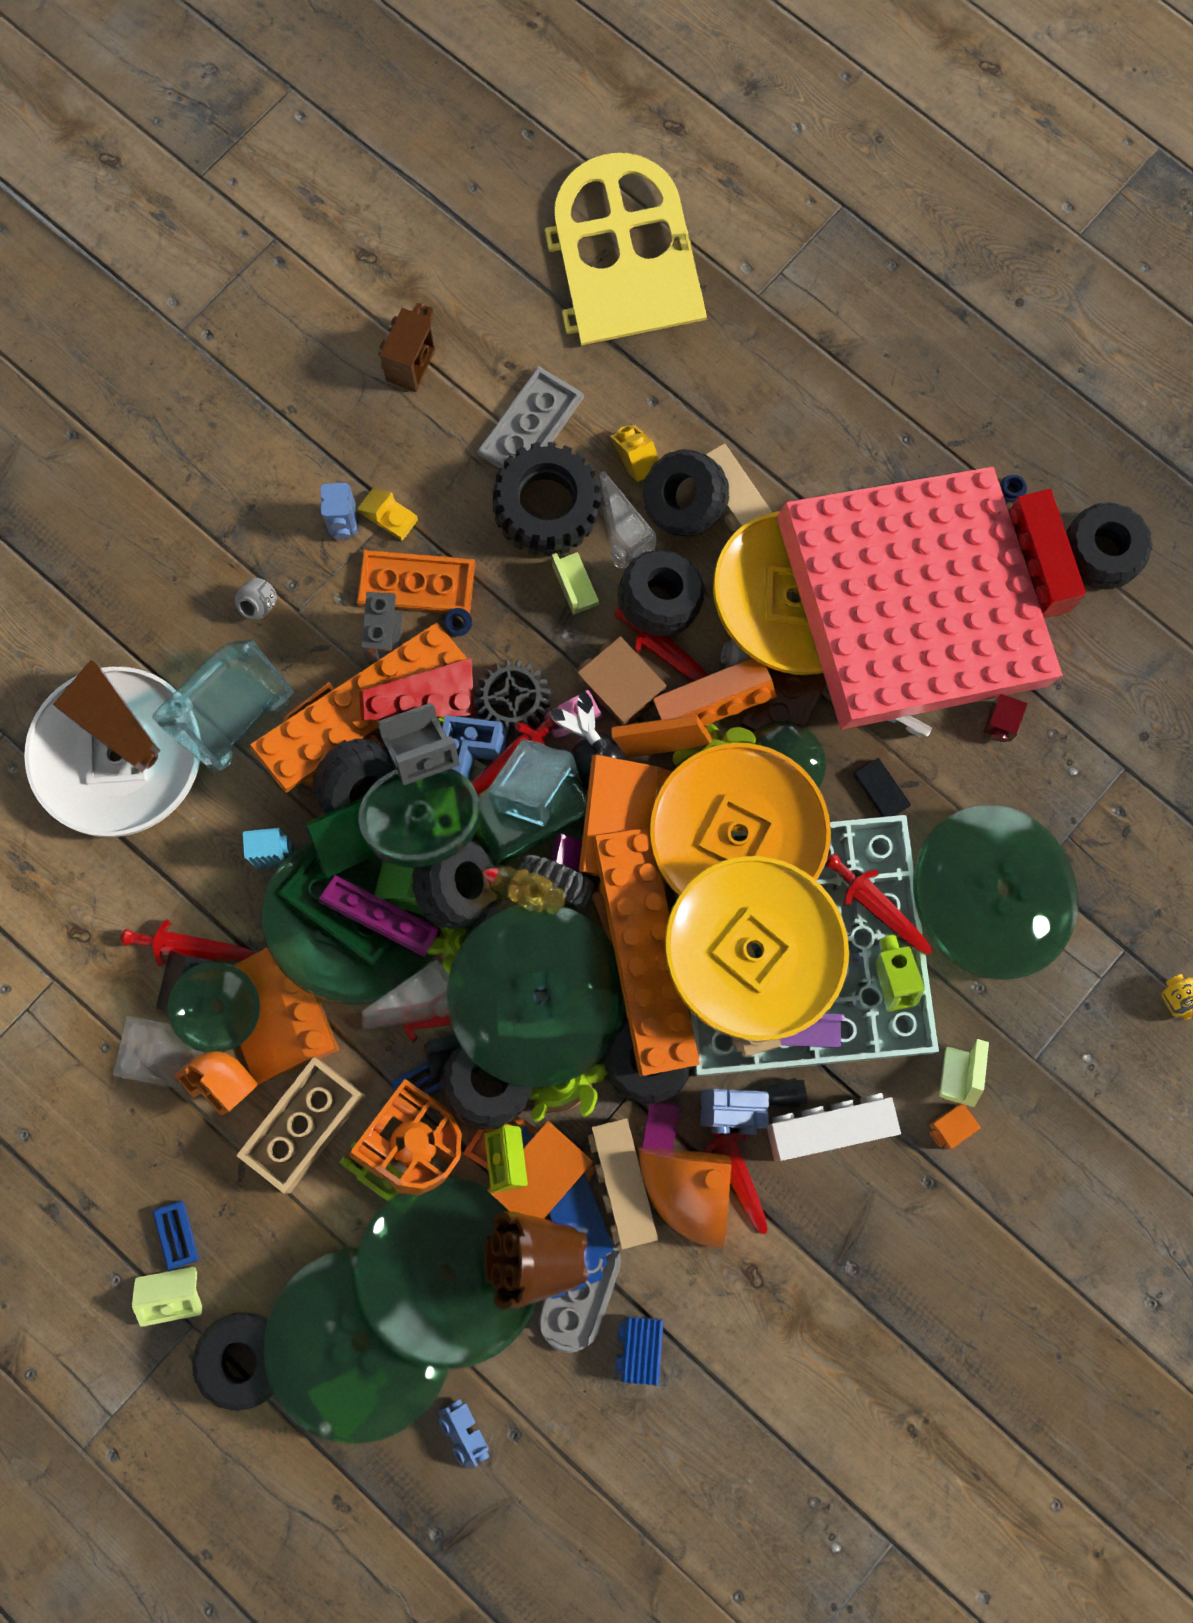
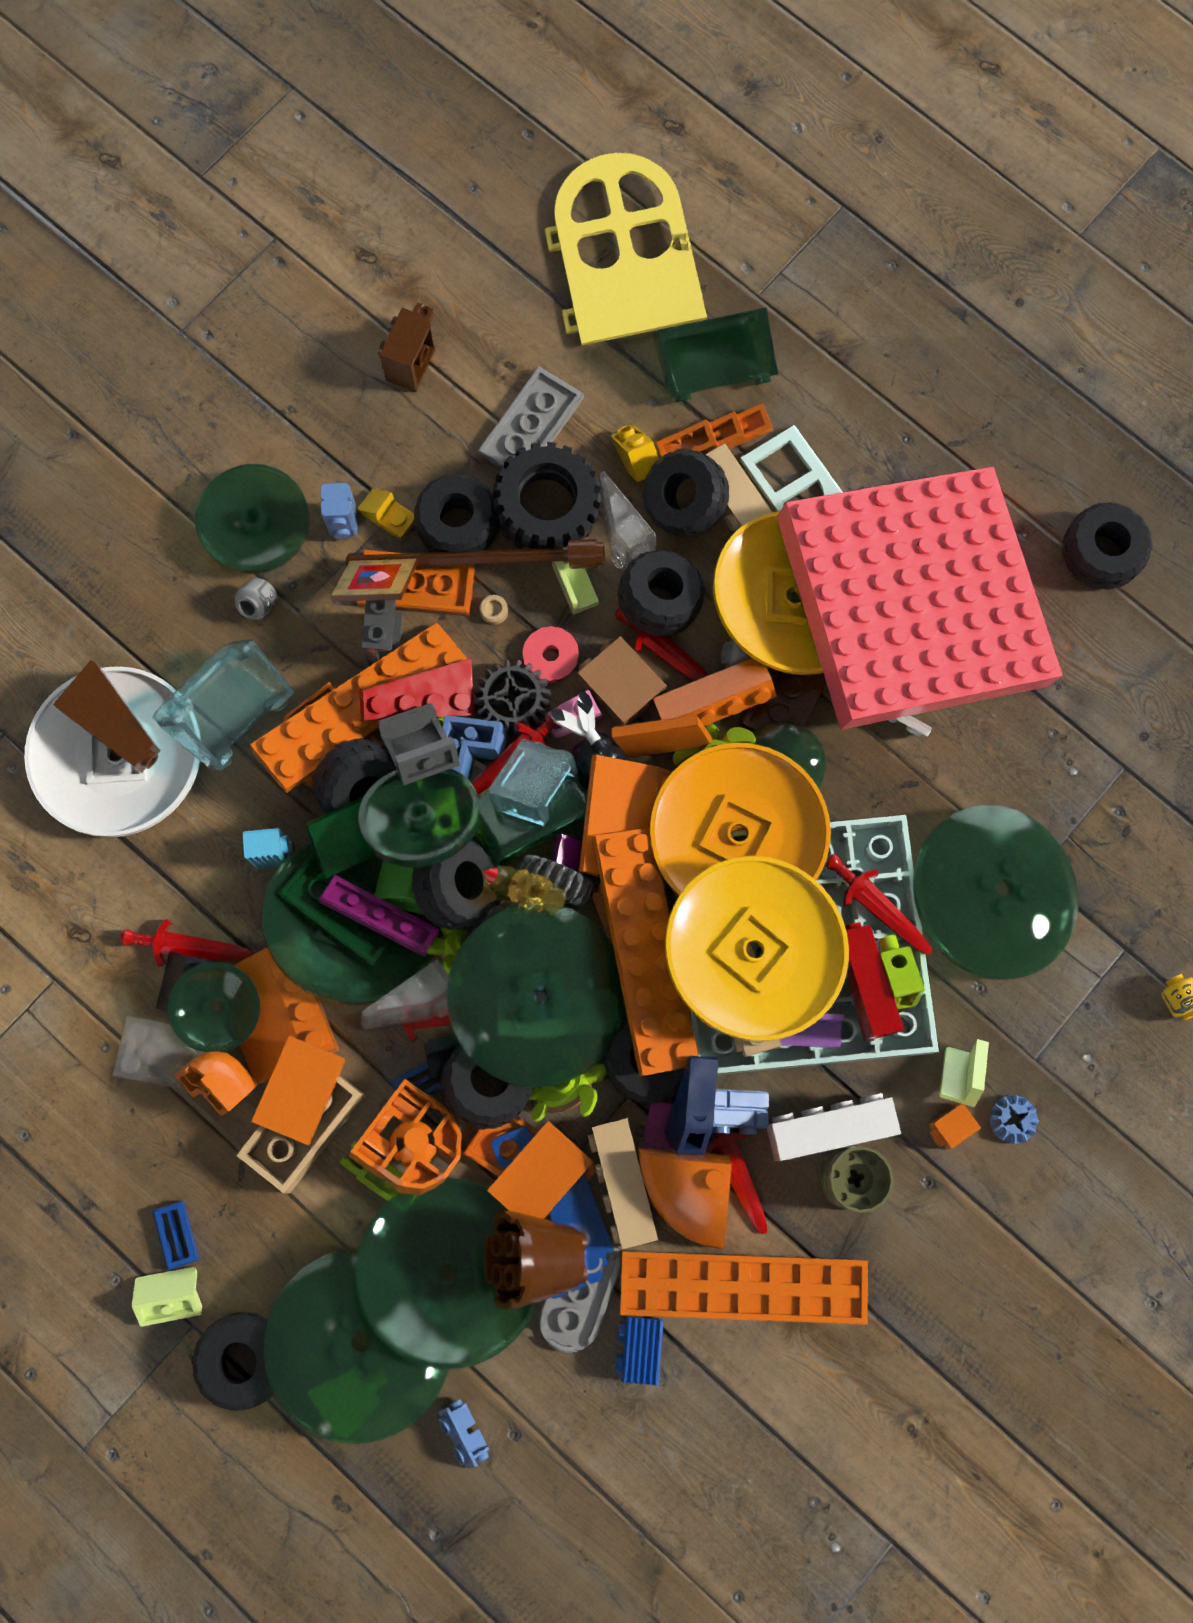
(252, 518): none -> clear green dish
(299, 1090): none -> orange tile
(389, 574): none -> reddish brown flag
(451, 493): none -> black tyre
(451, 628): dark blue plate -> none
(493, 609): none -> tan tile
(505, 1158): lime slope -> none
(556, 639): none -> coral tile
(693, 1107): none -> dark blue slope
(716, 353): none -> clear green windscreen
(729, 429): none -> orange slope
(744, 1287): none -> orange plate
(787, 1093): black cone -> none
(817, 473): none -> light aqua window
(869, 1189): none -> olive wheel
(870, 986): none -> red slope
(882, 789): black tile -> none
(1001, 1113): none -> medium blue gear
(1005, 718): dark red brick -> none
(1016, 482): dark blue plate -> none
(1047, 553): red brick -> none

